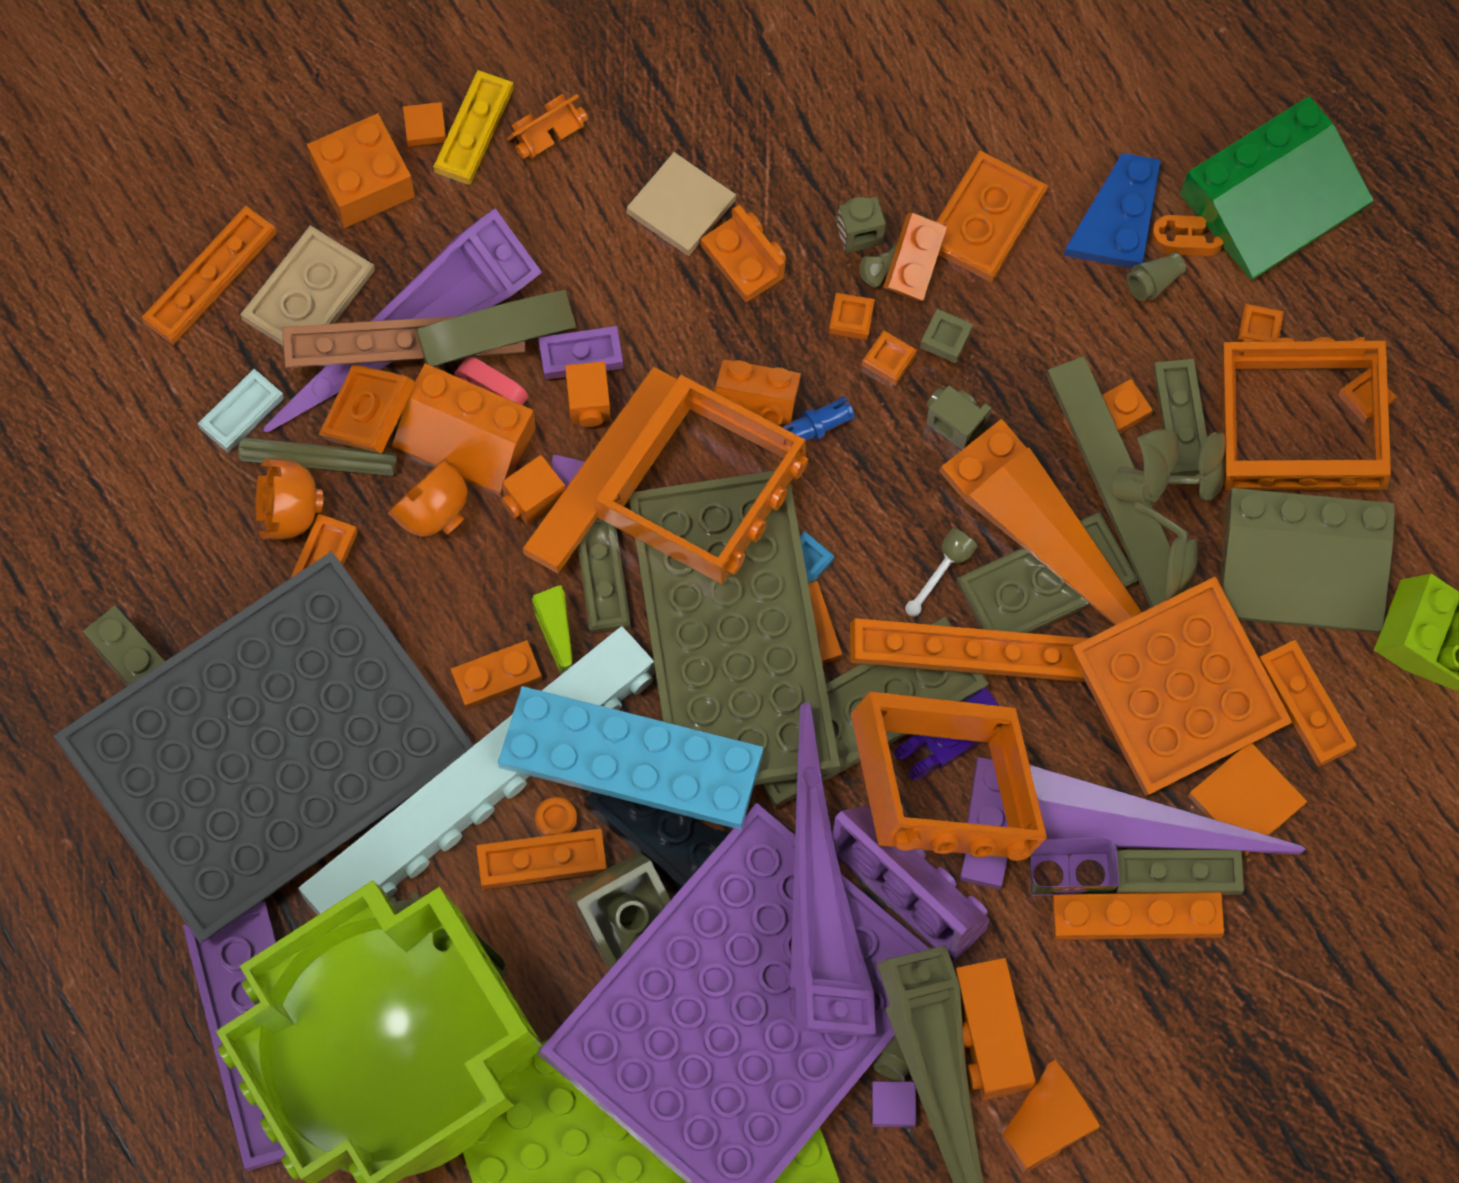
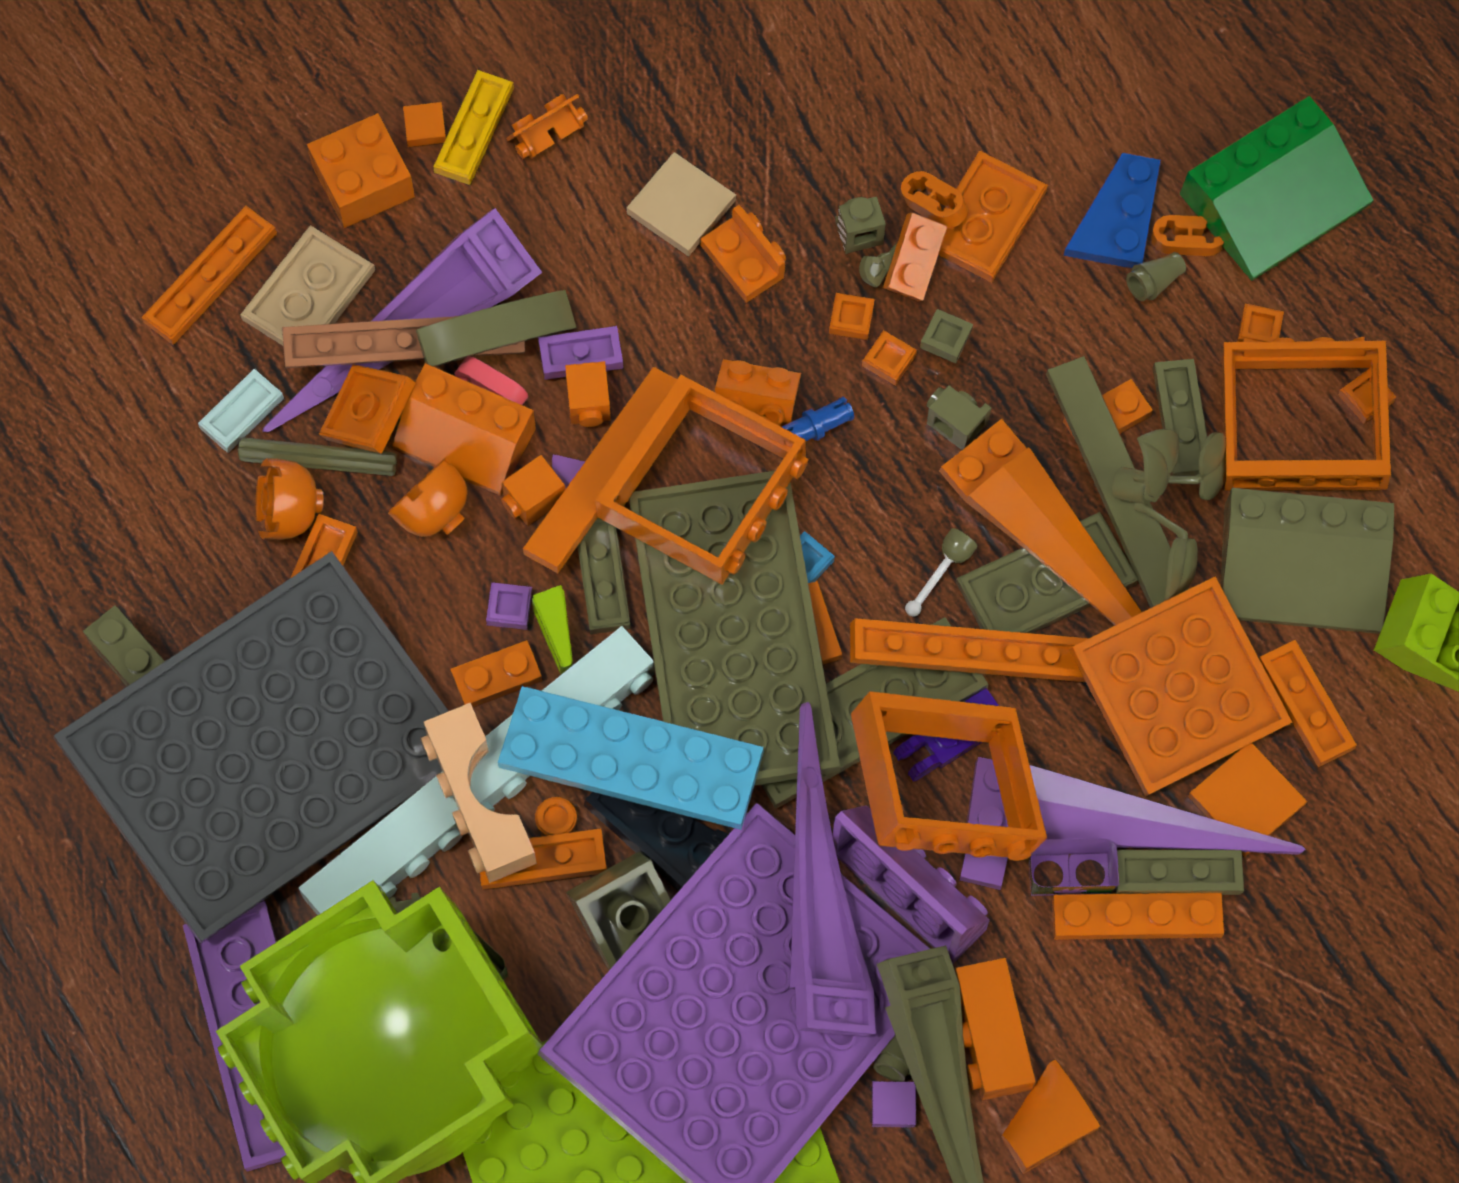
(497, 838): none -> light nougat arch
(509, 606): none -> medium lavender tile
(938, 193): none -> orange beam

